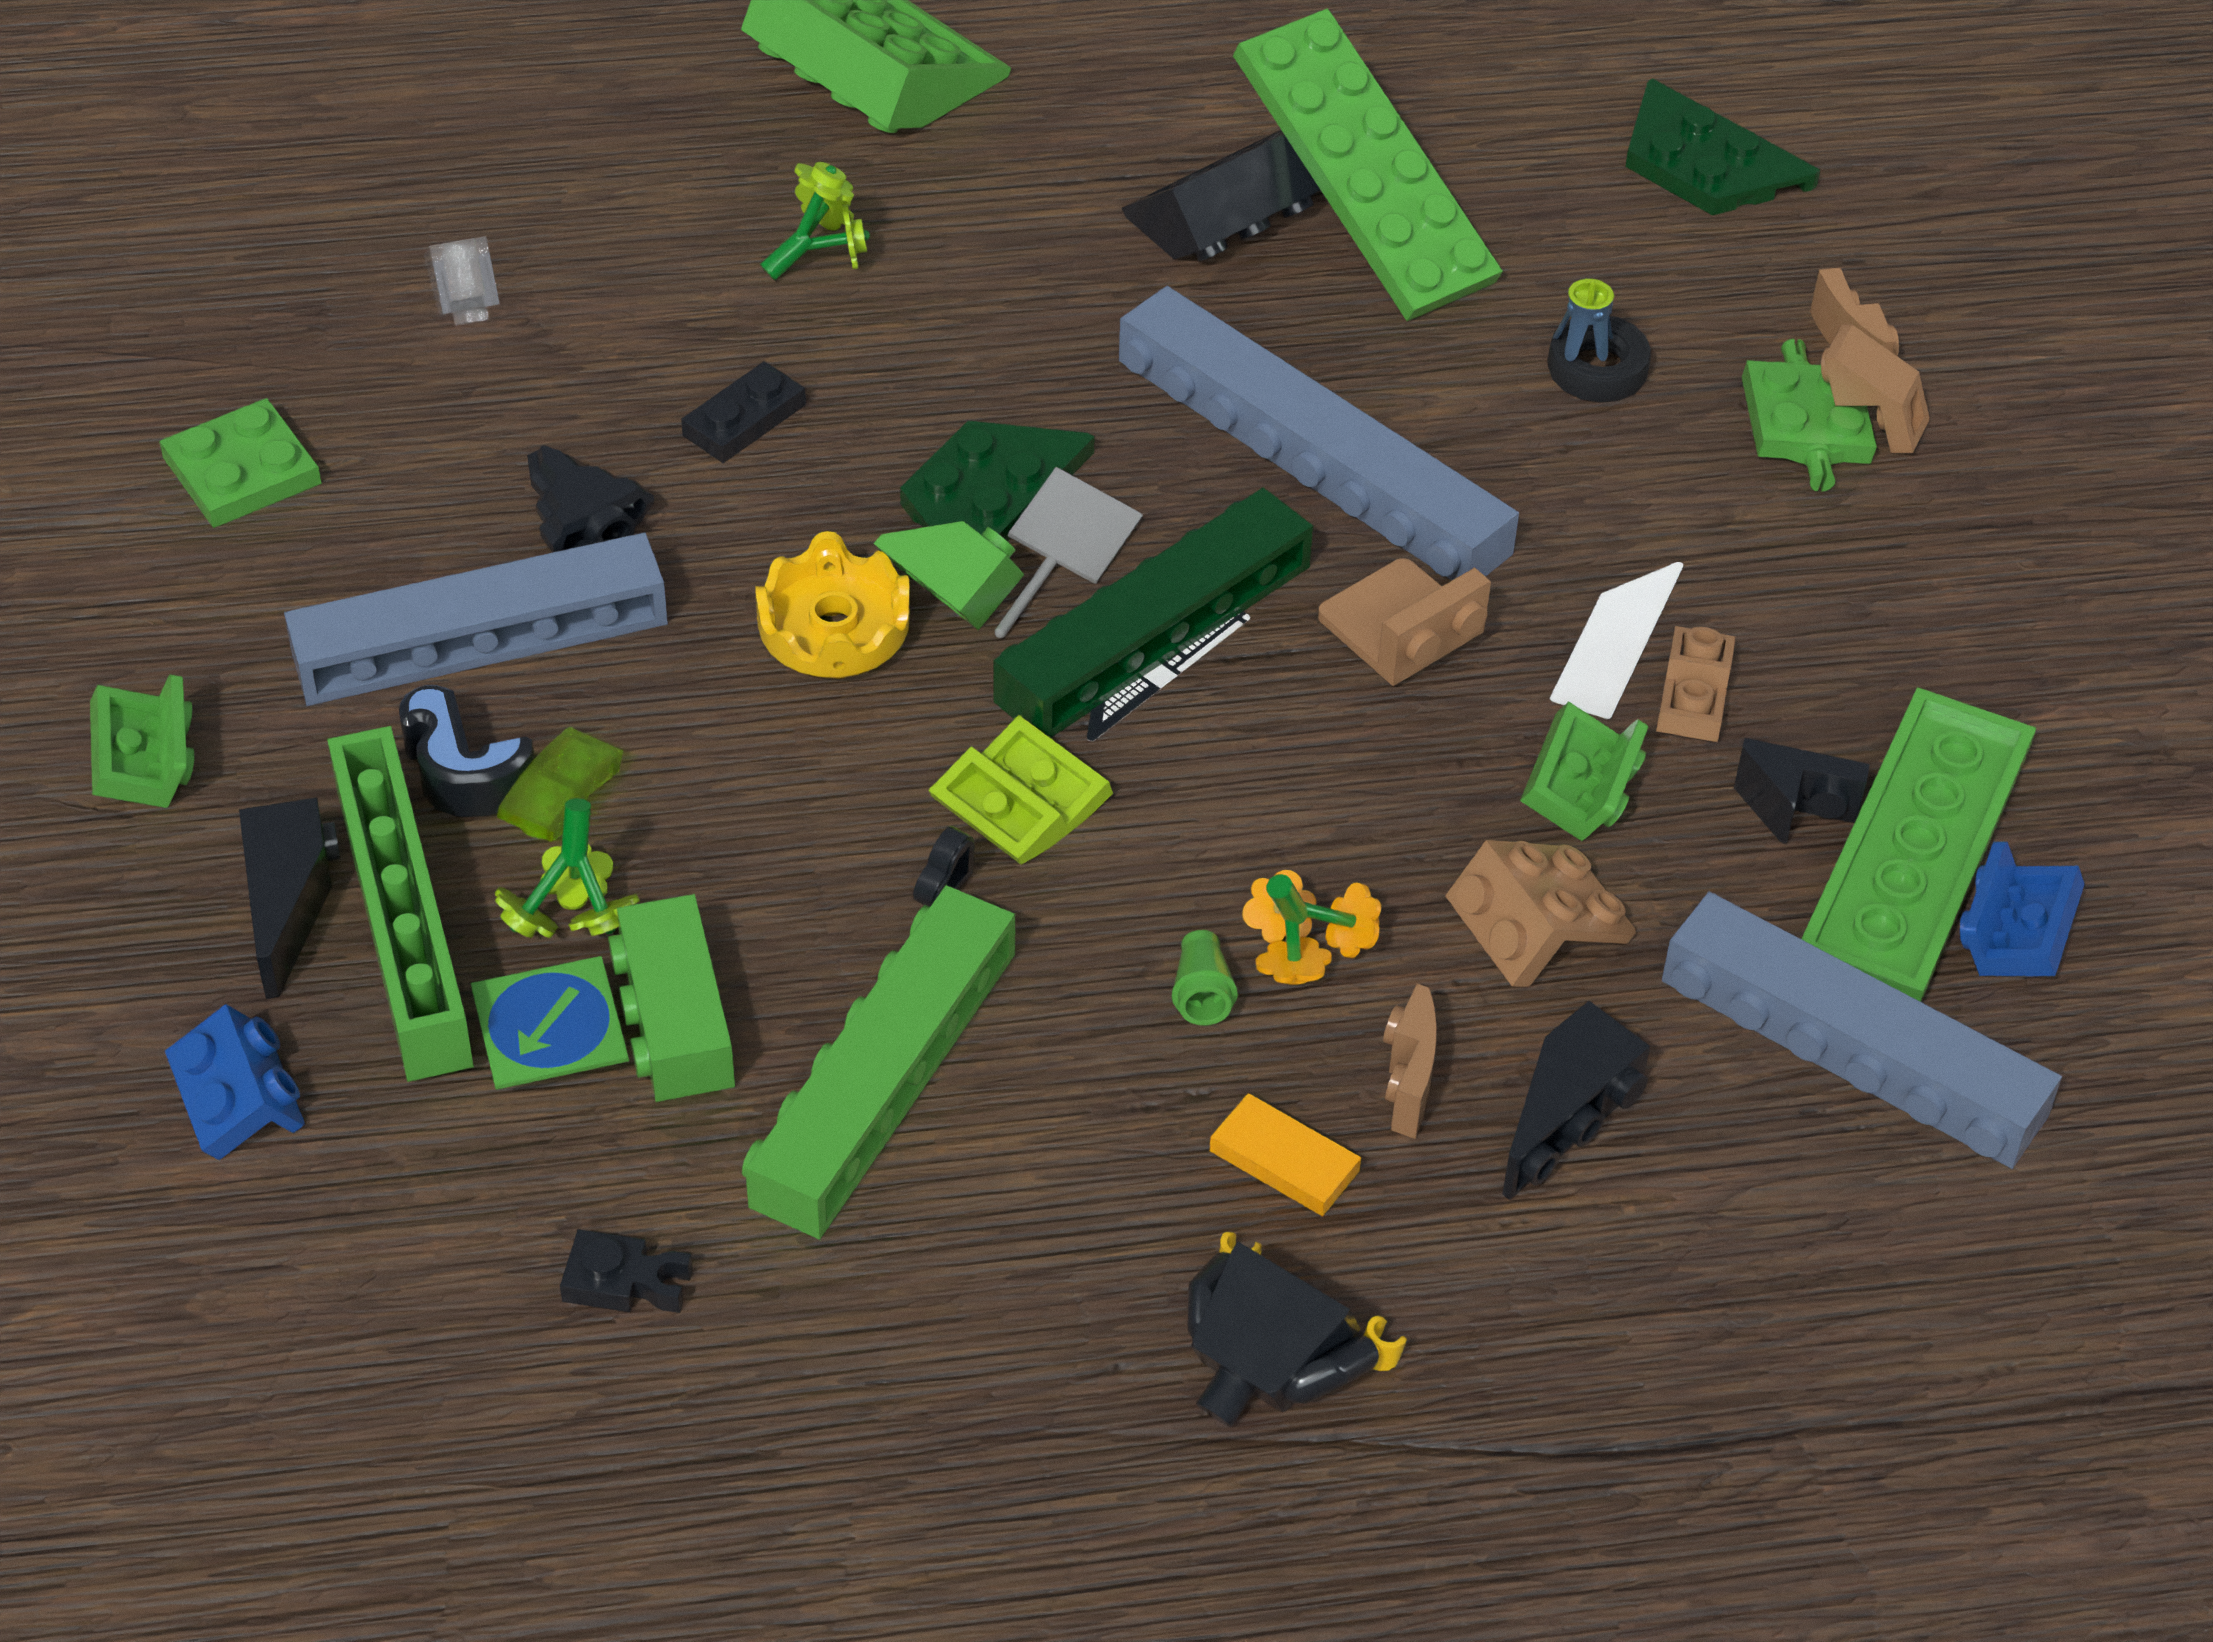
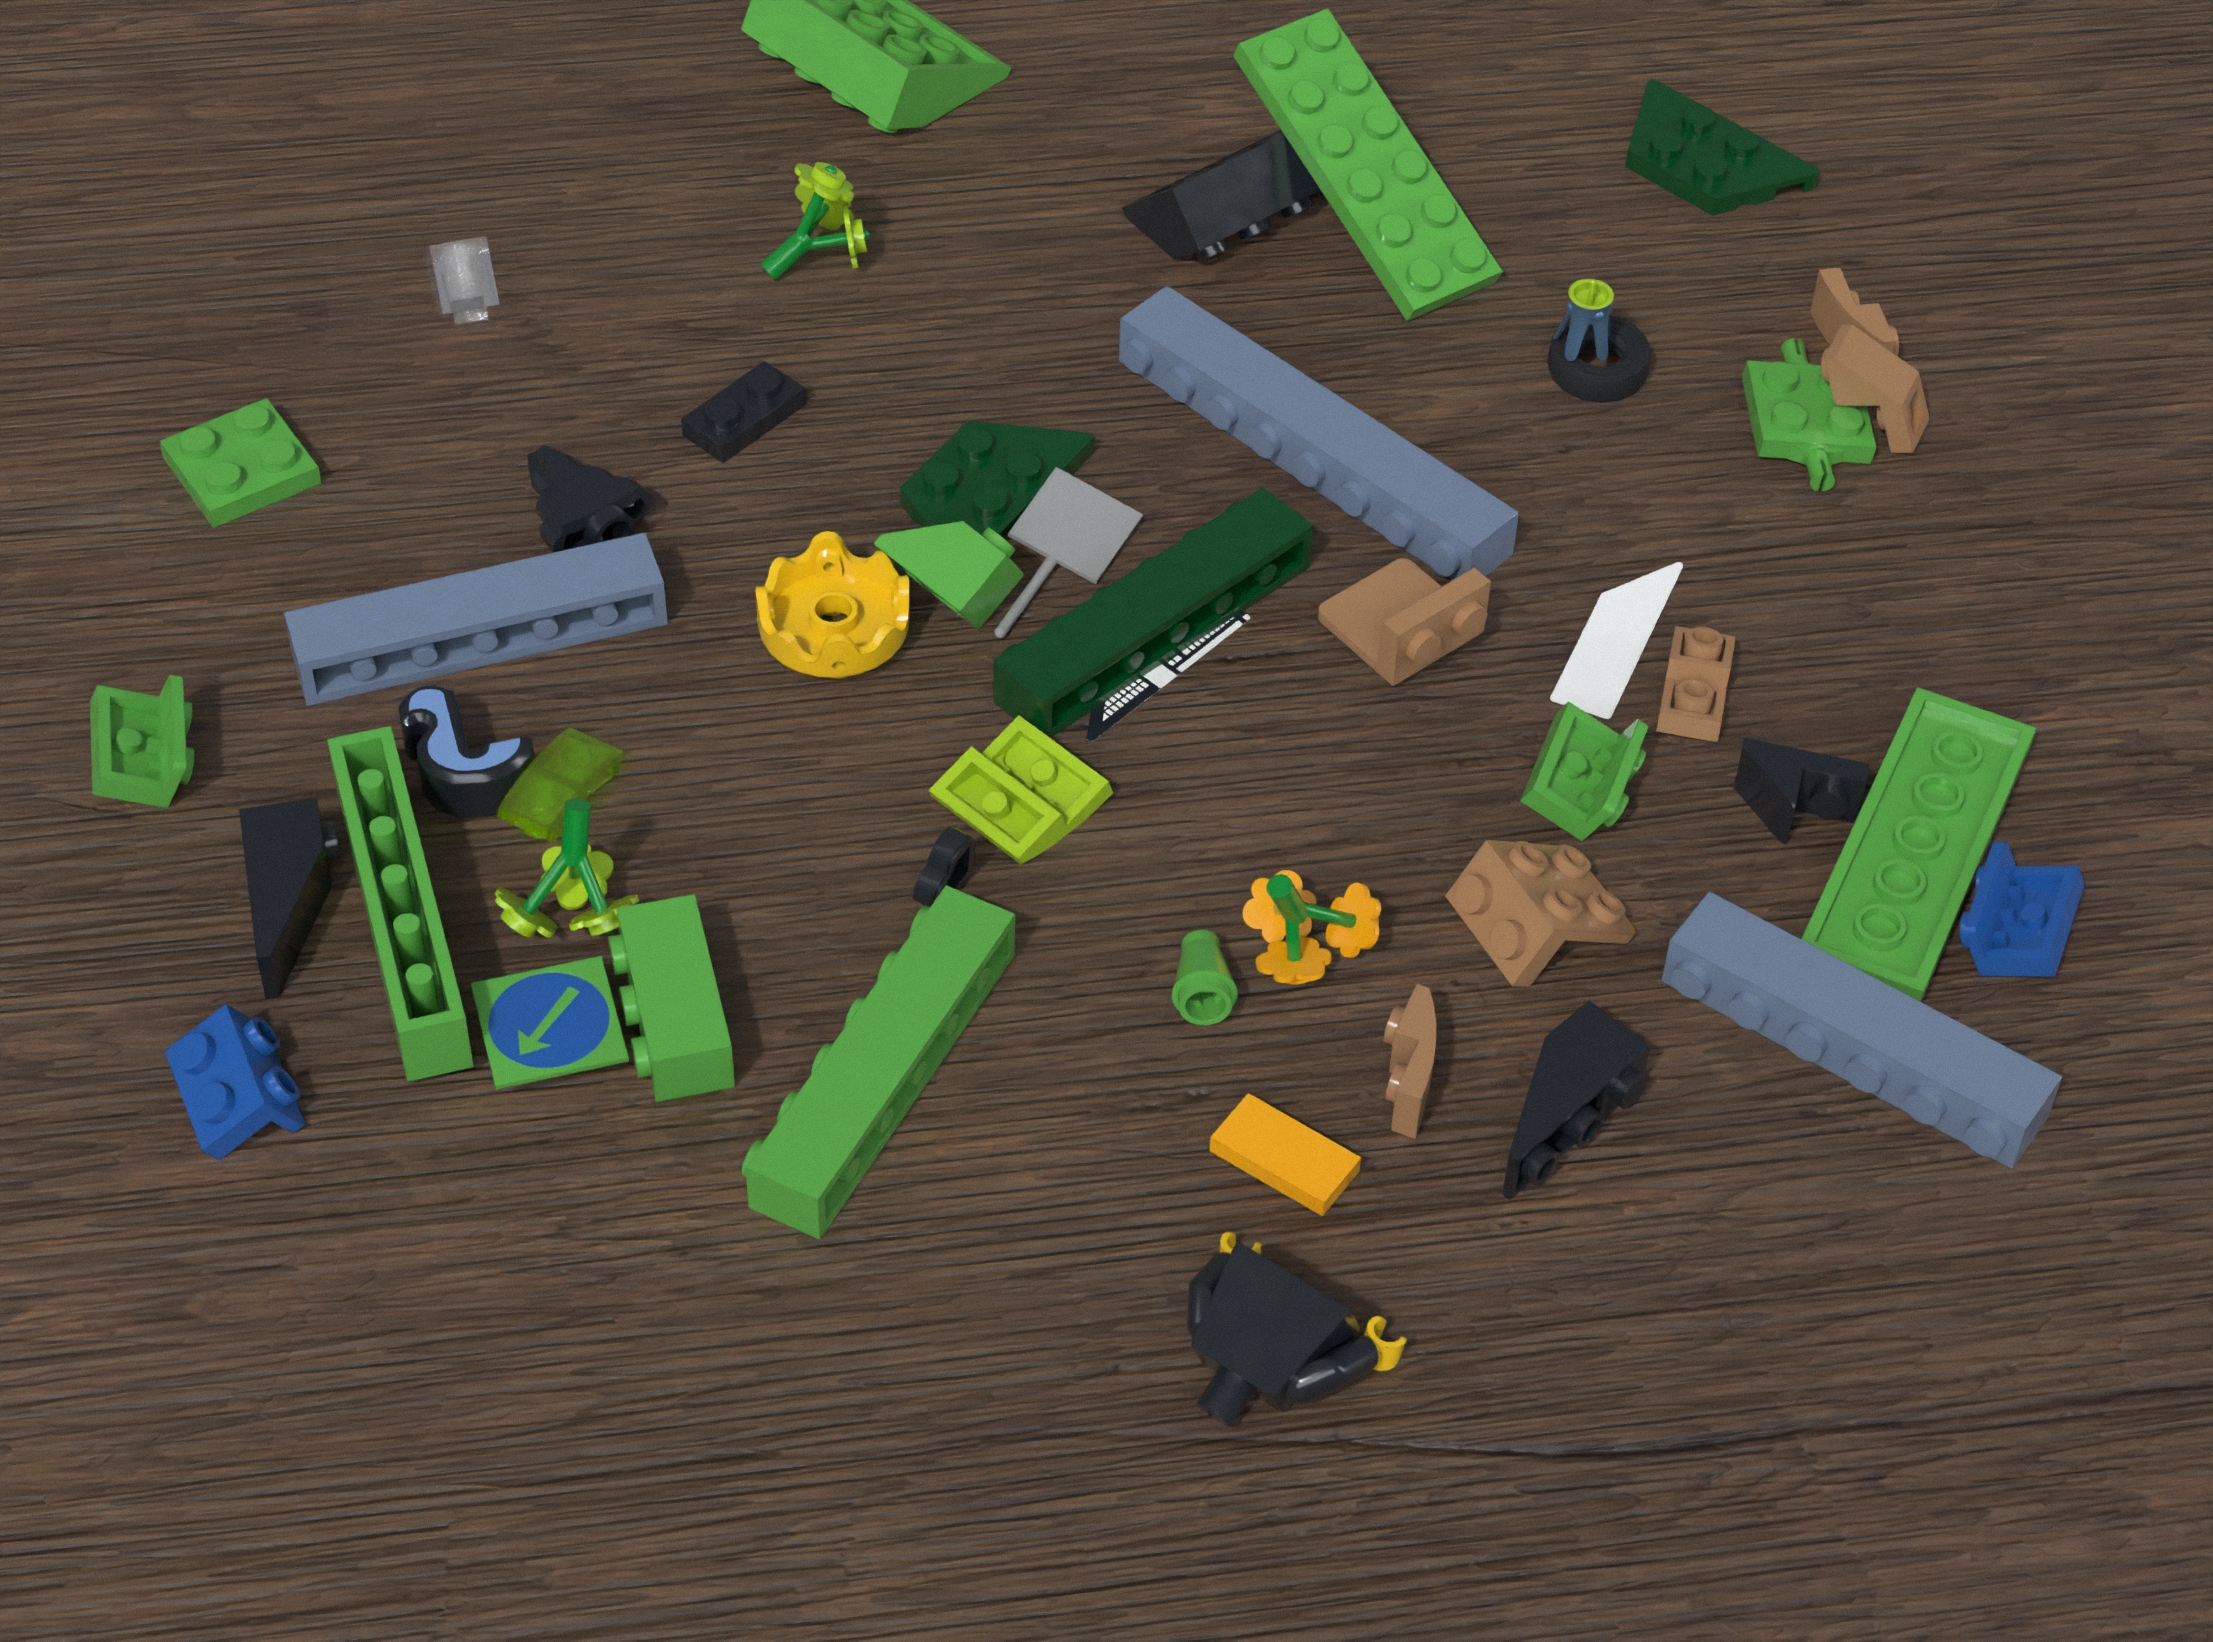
(615, 1269): black plate -> none

